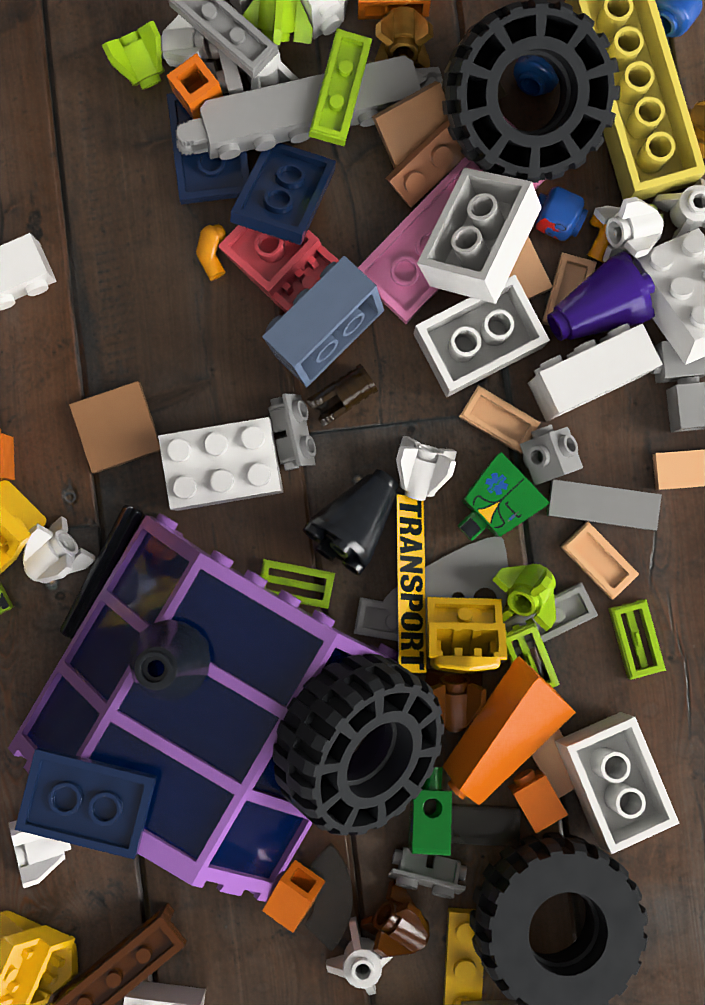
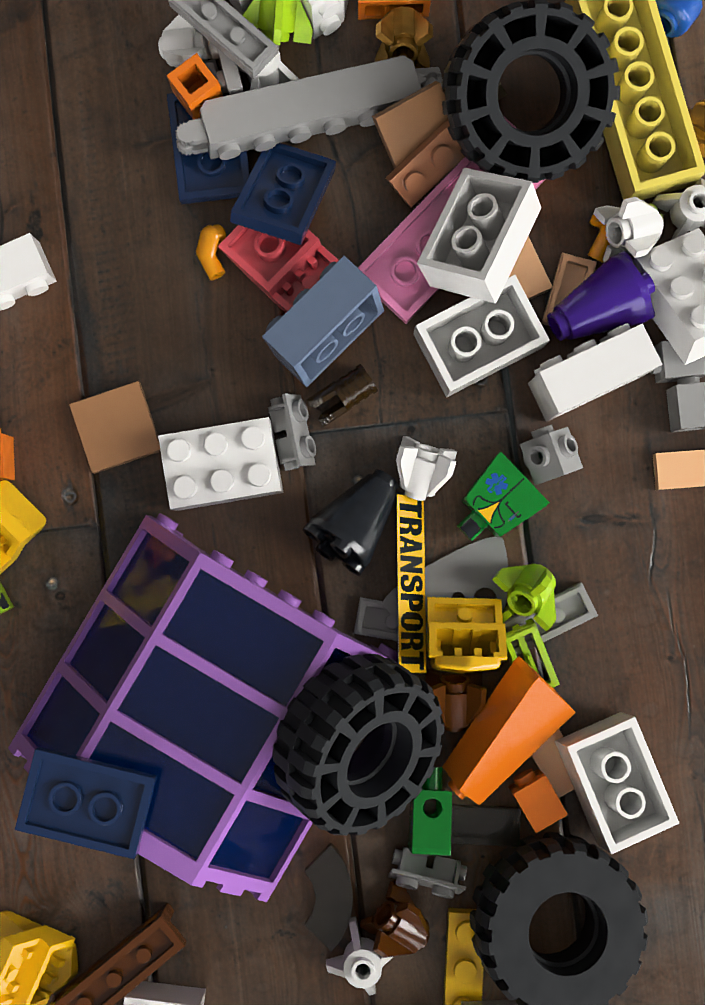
(36, 855): white brick -> none
(53, 553): white brick -> none
(102, 569): black axle -> none
(138, 56): lime brick -> none
(182, 653): black cone -> none
(293, 896): orange brick -> none
(326, 589): lime tile -> none
(340, 87): lime tile -> none
(499, 419): light nougat tile -> none
(534, 75): blue head -> none
(560, 213): blue head -> none
(599, 560): light nougat tile -> none
(604, 505): light grey tile -> none
(628, 608): lime tile -> none

